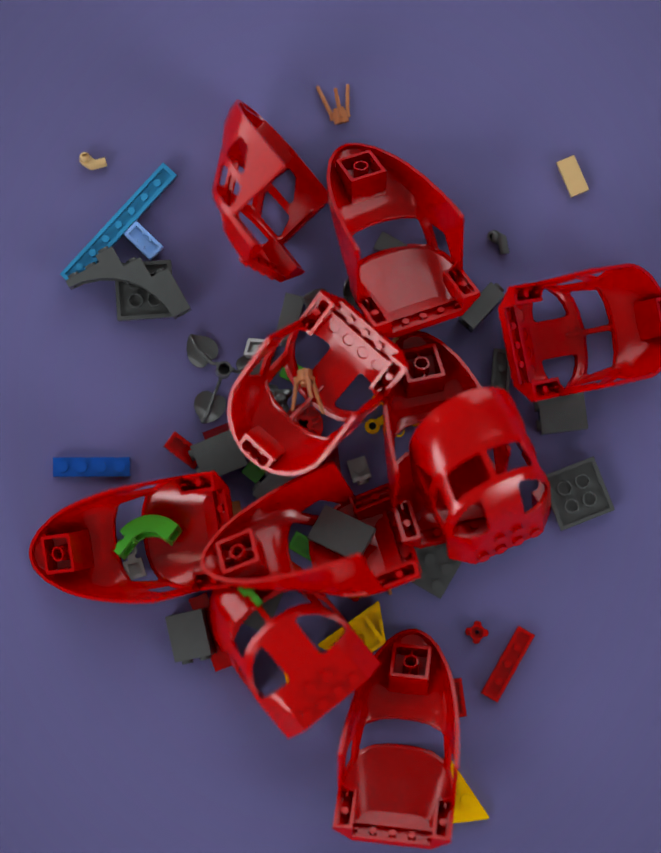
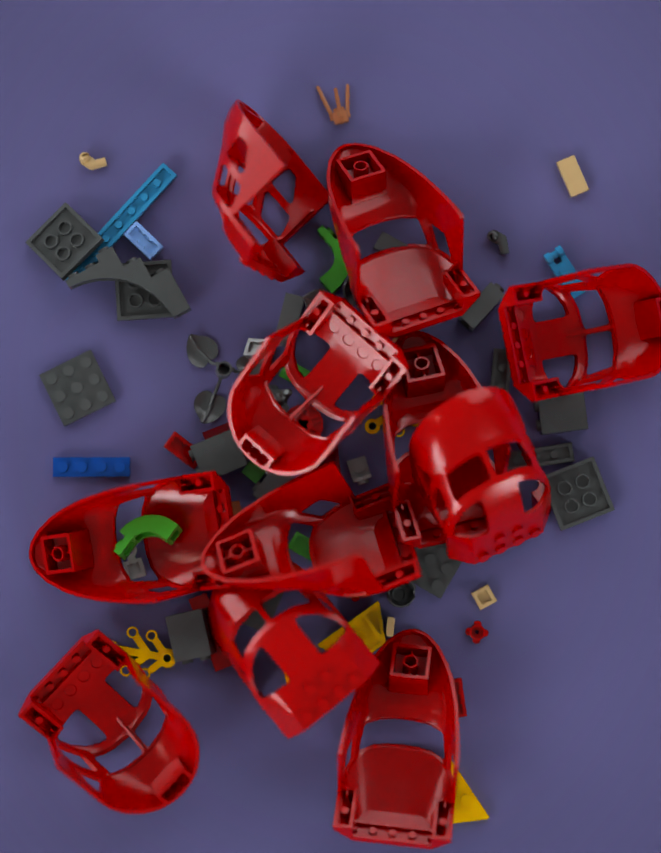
(64, 241): none -> dark grey plate
(77, 388): none -> dark grey plate
(79, 684): none -> red piece
(145, 653): none -> yellow plant
(252, 595): bright green plate -> none
(306, 379): nougat plant -> none
(337, 274): none -> bright green arch
(341, 532): dark grey tile -> none
(390, 626): none -> tan tile
(402, 595): none -> dark grey hair
(484, 597): none -> tan tile
(507, 664): red tile -> none
(545, 456): none -> dark grey tile
(563, 268): none -> dark azure plate

